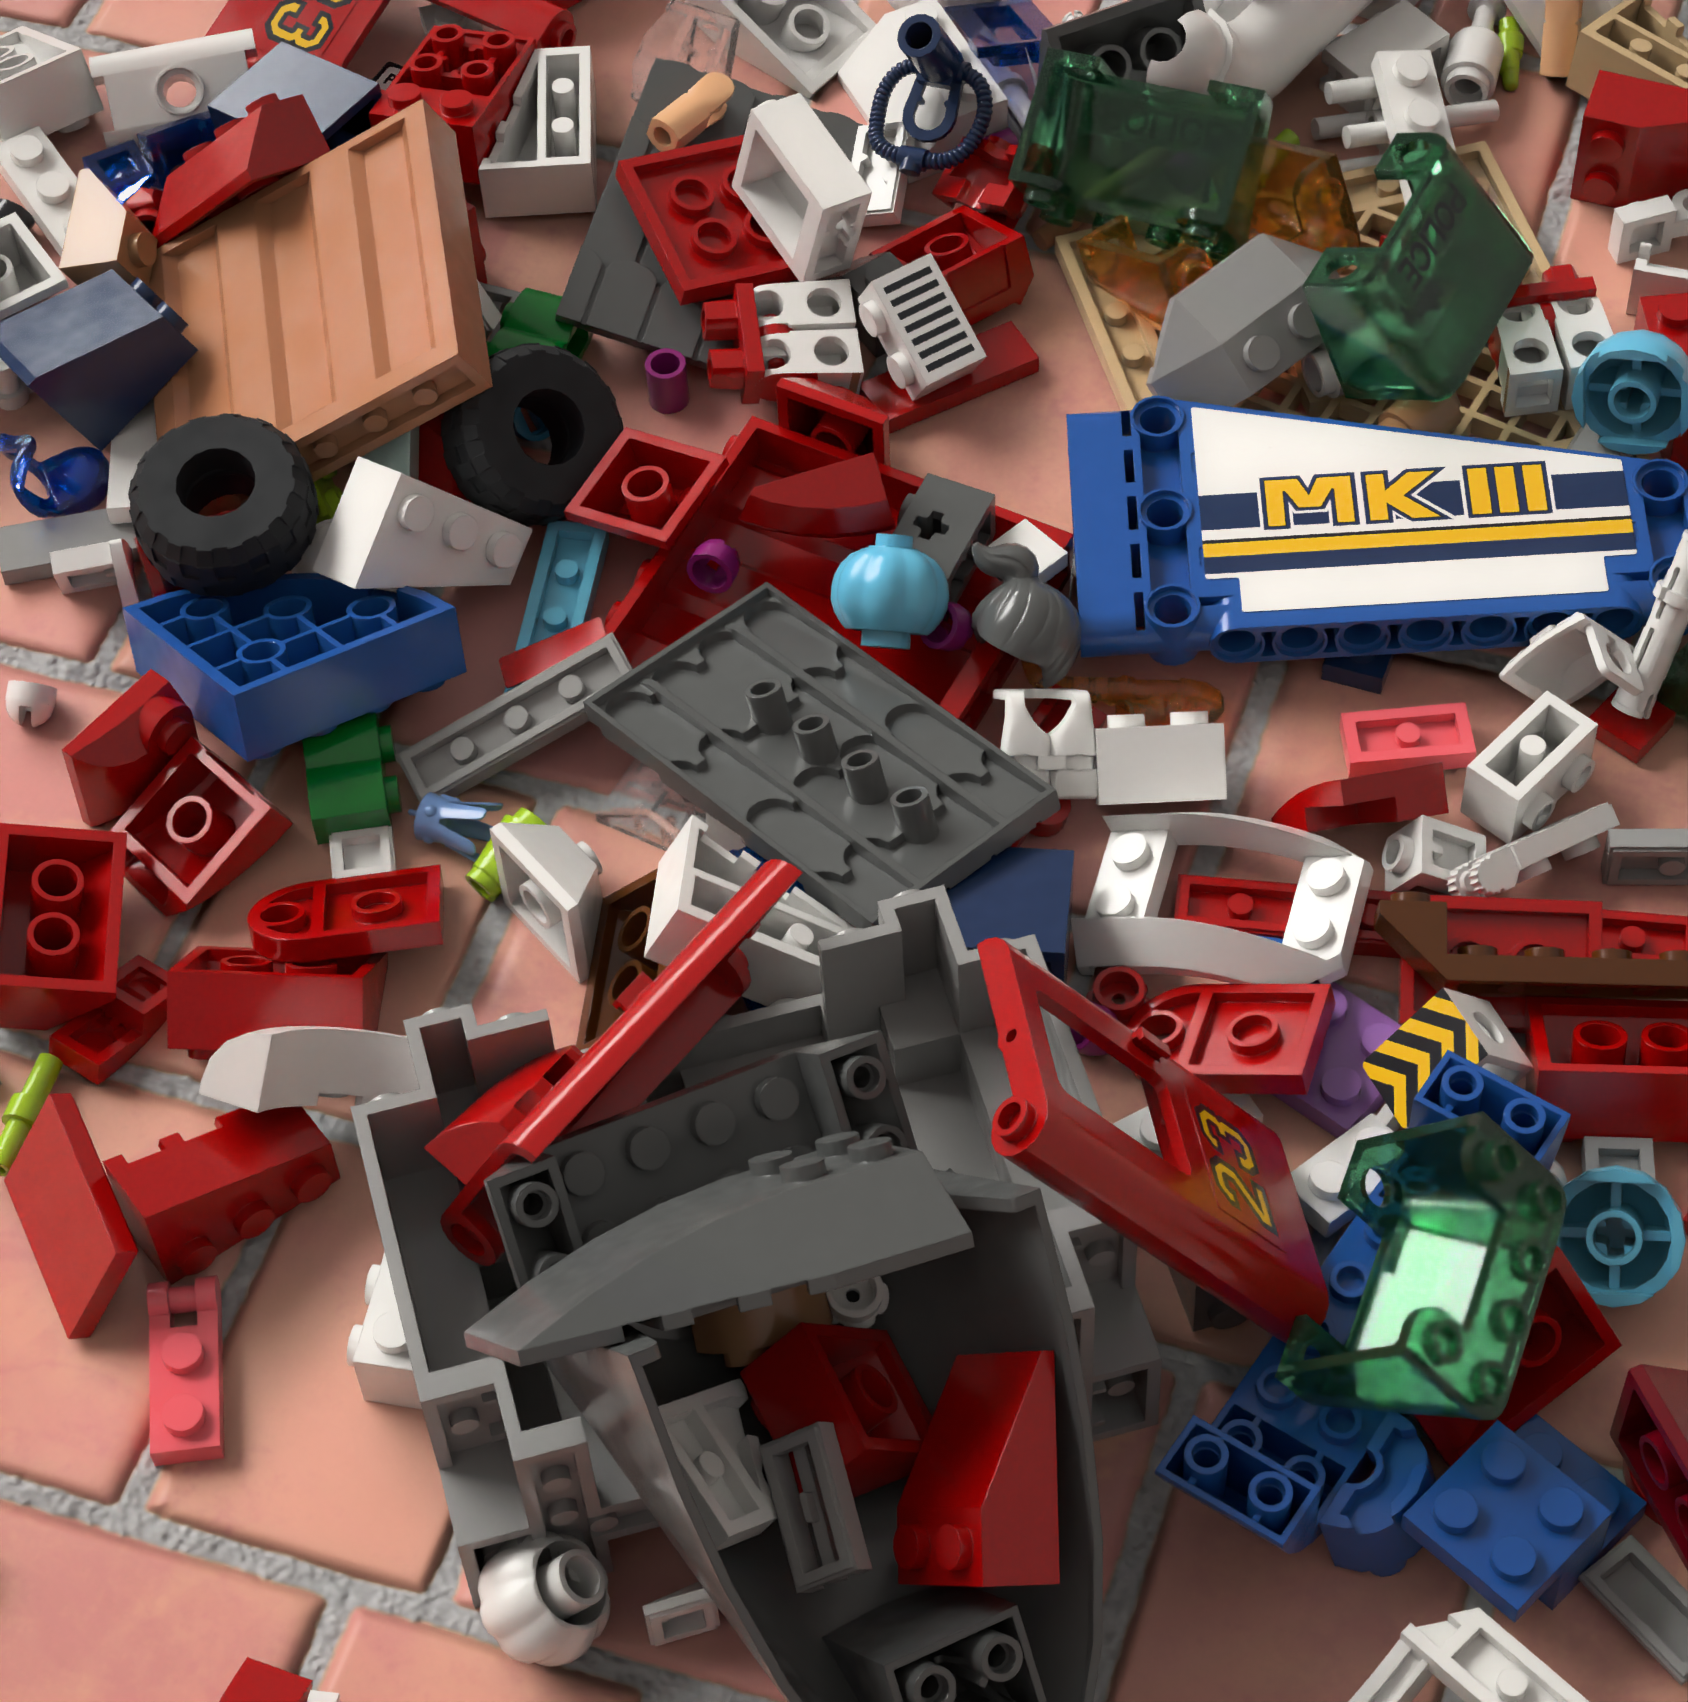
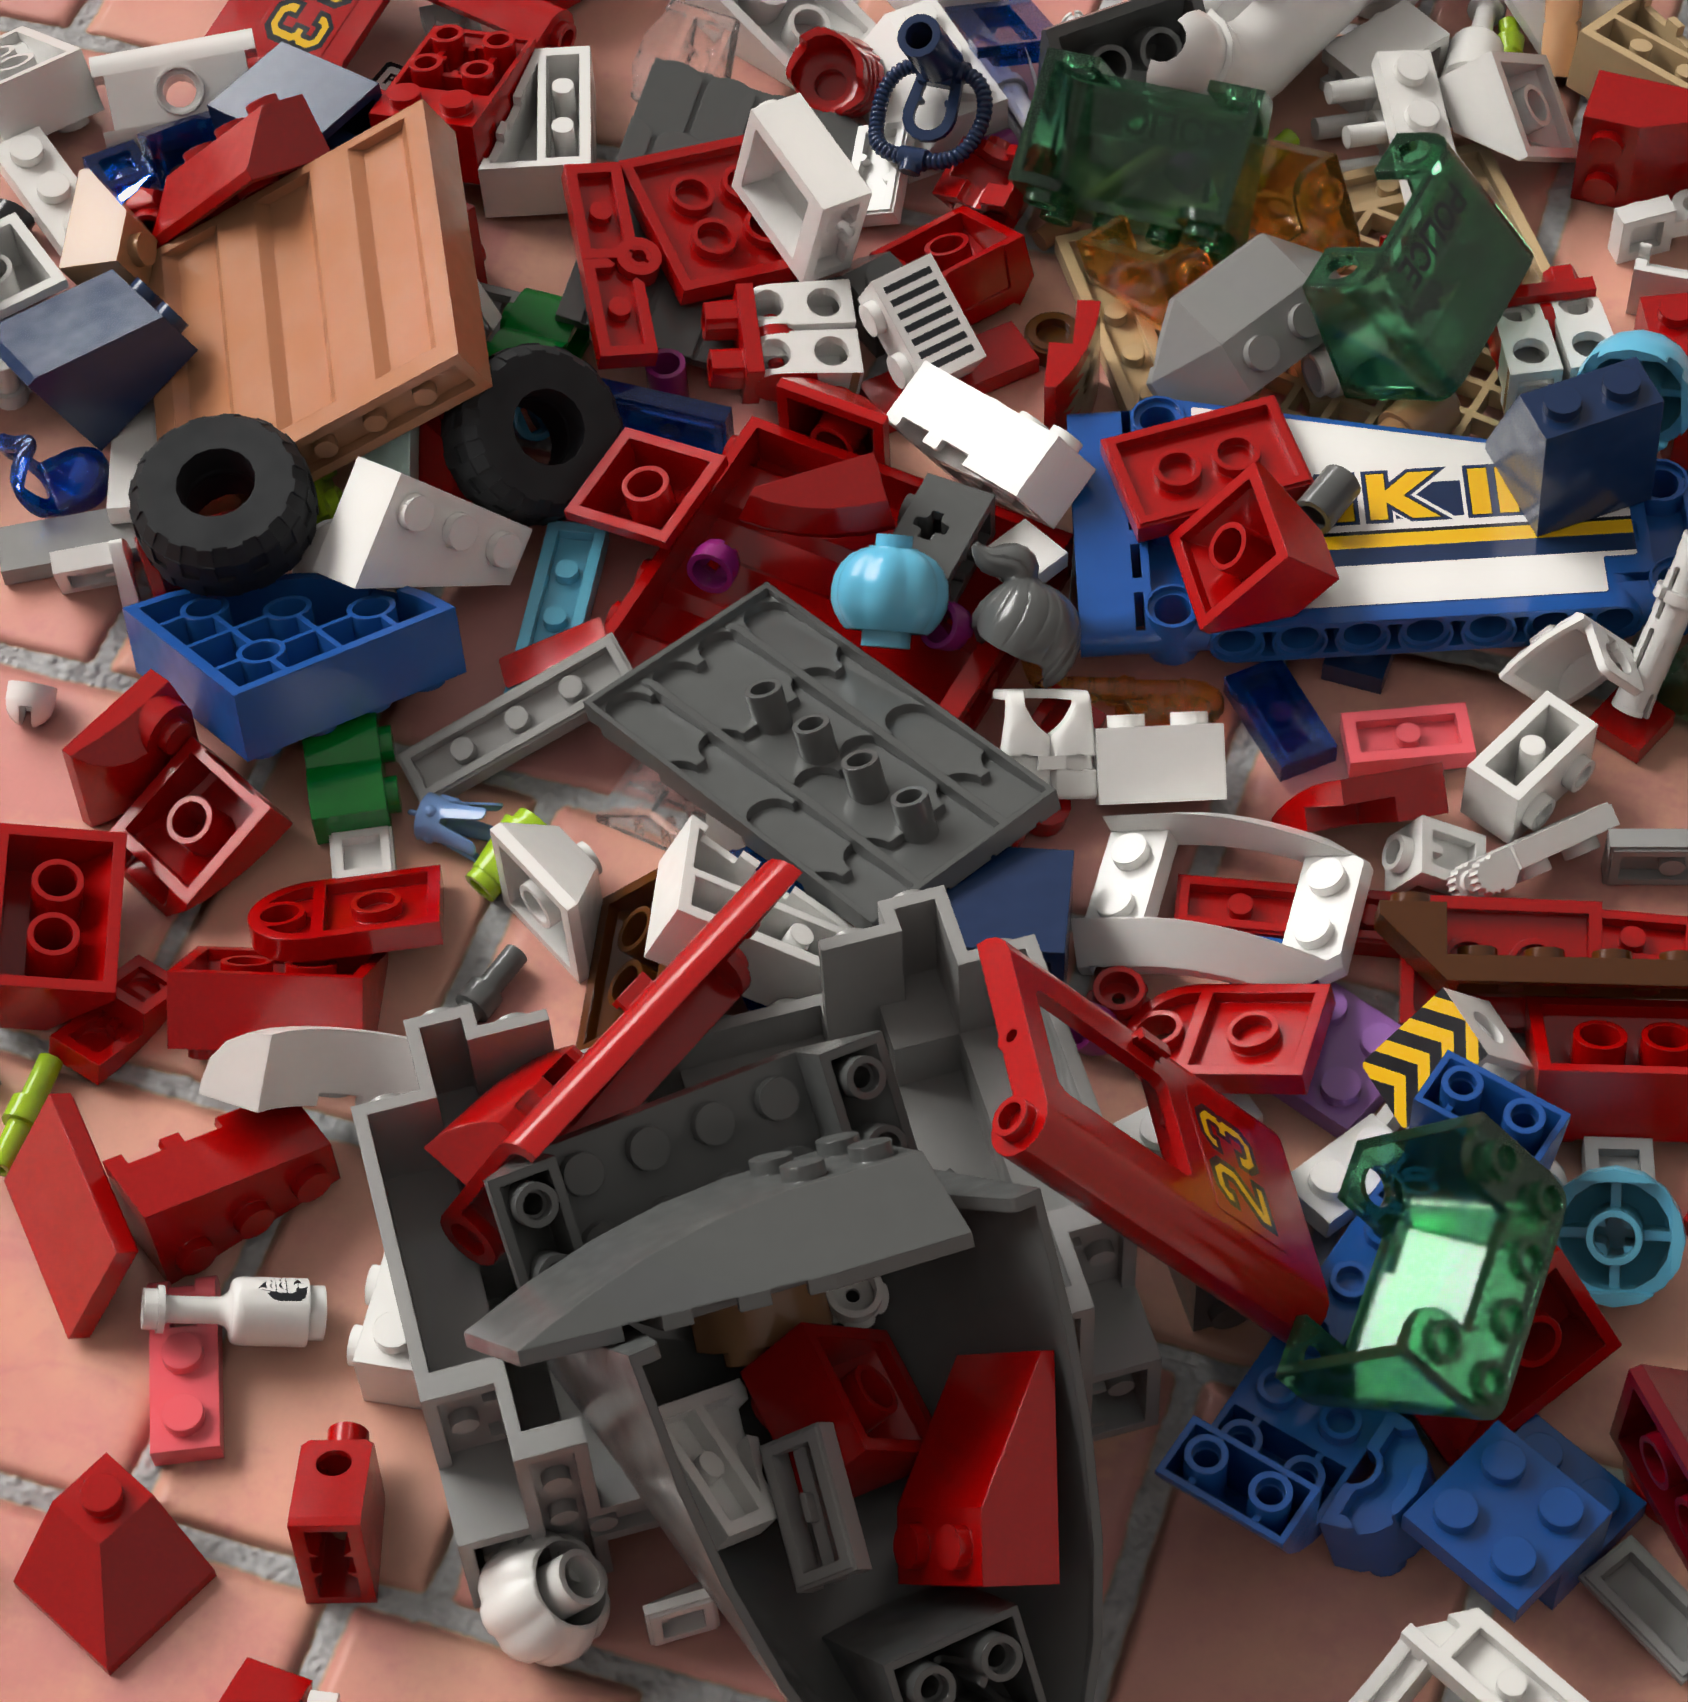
(110, 1564): none -> red slope
(252, 1311): none -> white piece
(338, 1491): none -> red torso
(486, 990): none -> dark grey bar
(612, 265): none -> red hinge
(673, 416): none -> clear blue tile
(691, 112): light nougat bar -> none
(835, 72): none -> red hair
(991, 445): none -> white wedge
(1048, 328): none -> reddish brown tile
(1074, 368): none -> red slope
(1183, 463): none -> red tile
(1251, 555): none -> red slope
(1280, 719): none -> clear blue plate
(1330, 496): none -> dark grey hinge
(1510, 106): none -> white slope
(1580, 446): none -> dark blue slope

